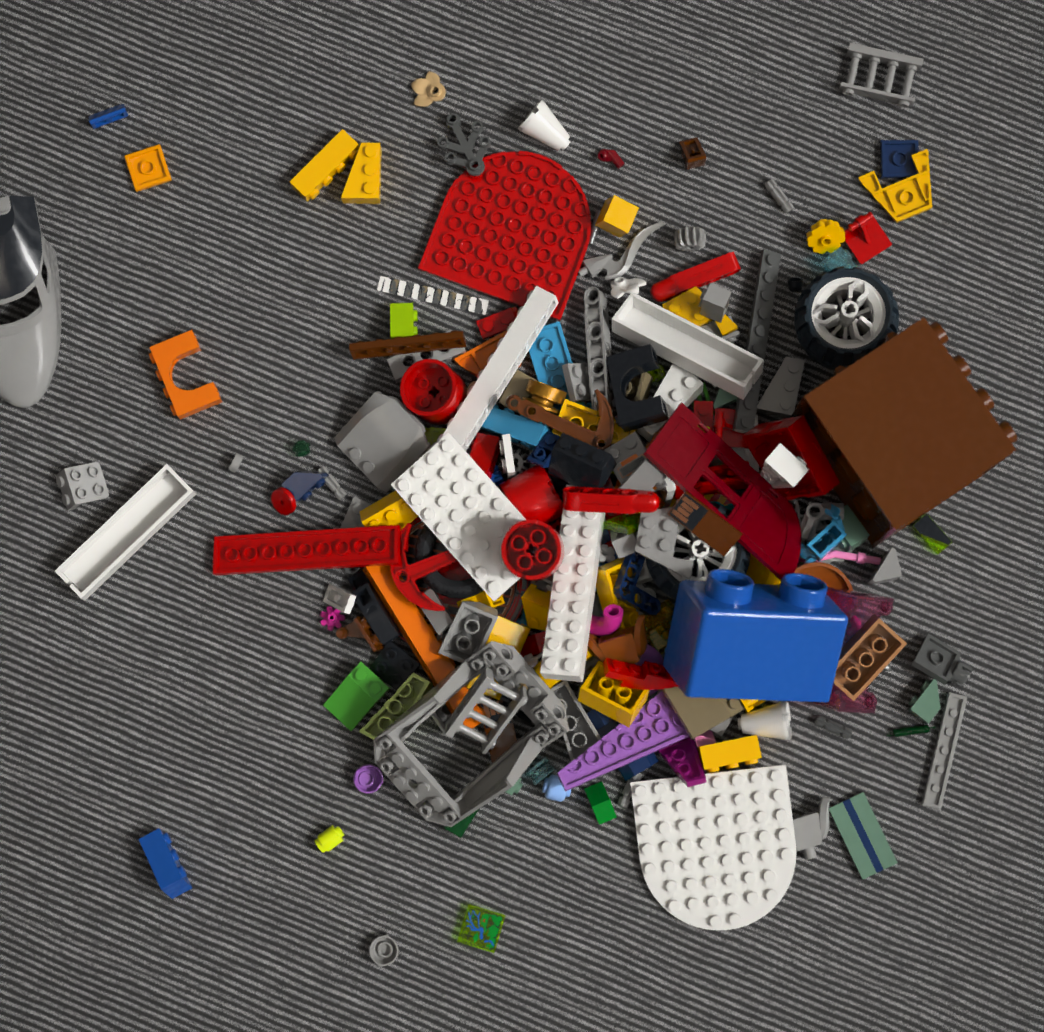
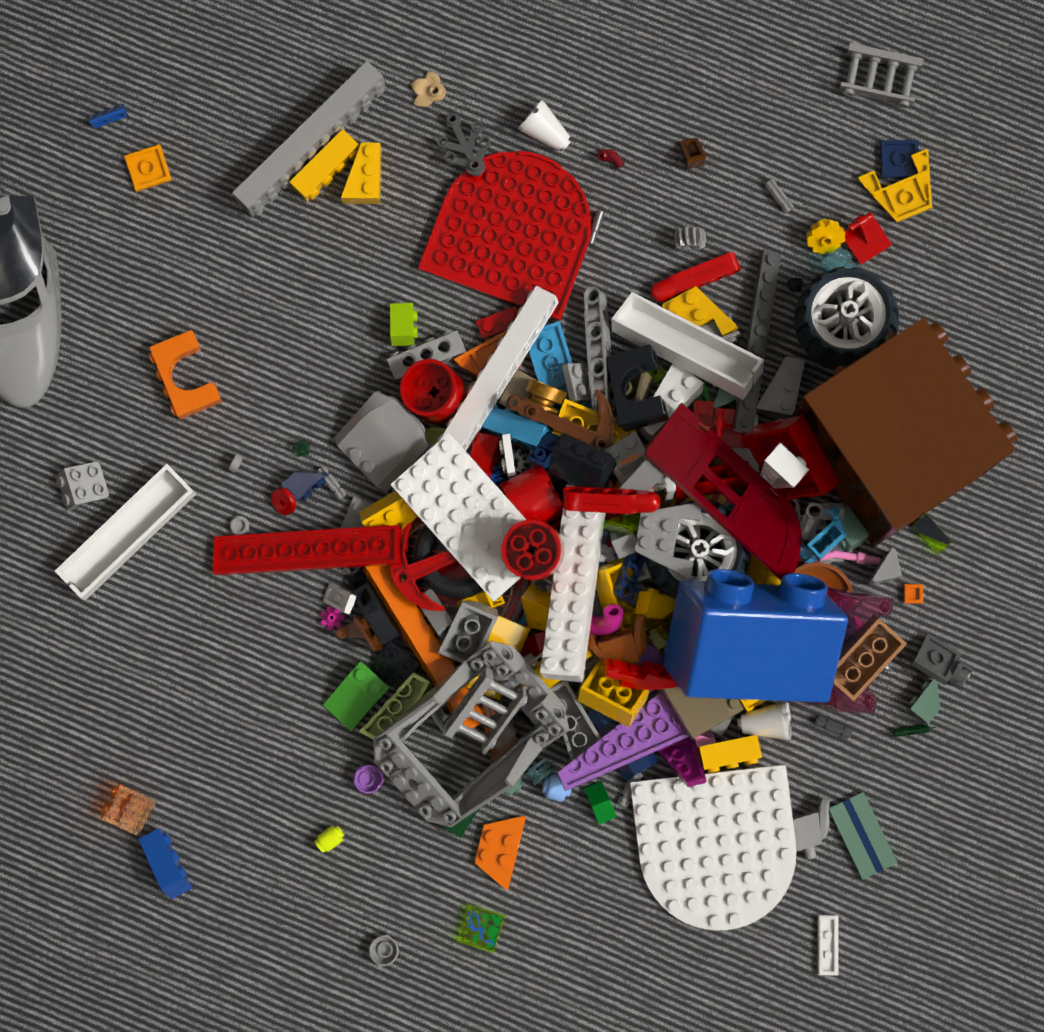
(127, 809): none -> clear orange plate
(239, 525): none -> light grey tile
(309, 139): none -> light grey brick
(407, 345): reddish brown plate -> none
(433, 295): sticker -> none
(499, 849): none -> orange wing
(616, 216): yellow head -> none
(618, 268): light grey piece -> none
(621, 285): white plate -> none
(654, 604): none -> yellow slope
(705, 523): reddish brown piece -> none
(714, 302): light grey brick -> none
(827, 944): none -> white tile
(912, 593): none -> orange tile
(944, 751): light grey tile -> none

